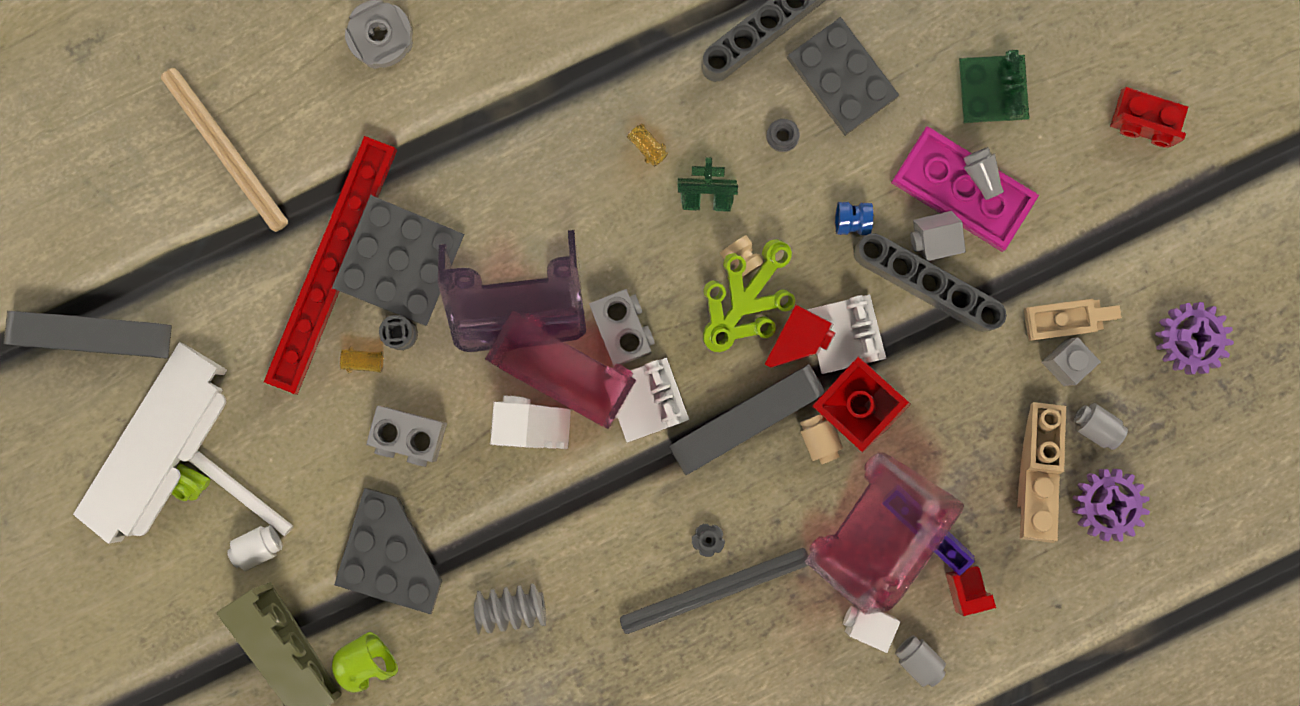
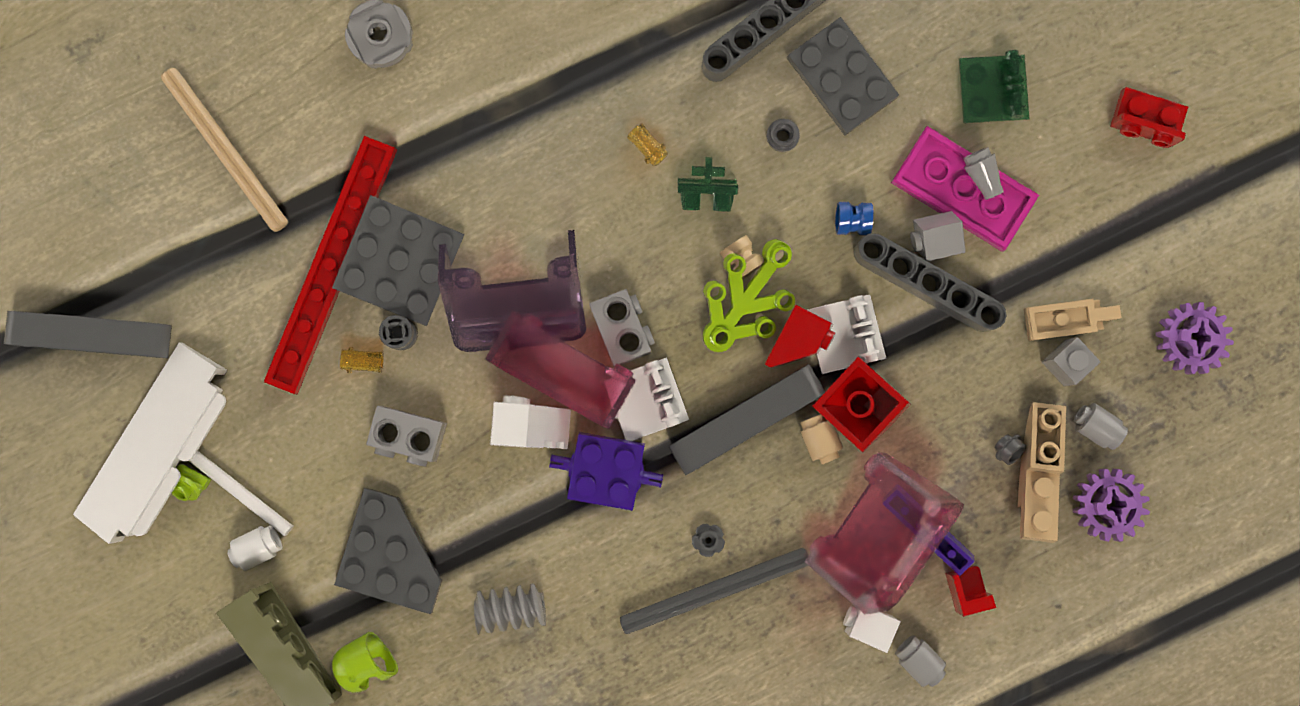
(606, 471): none -> dark purple plate
(1009, 449): none -> dark grey plate

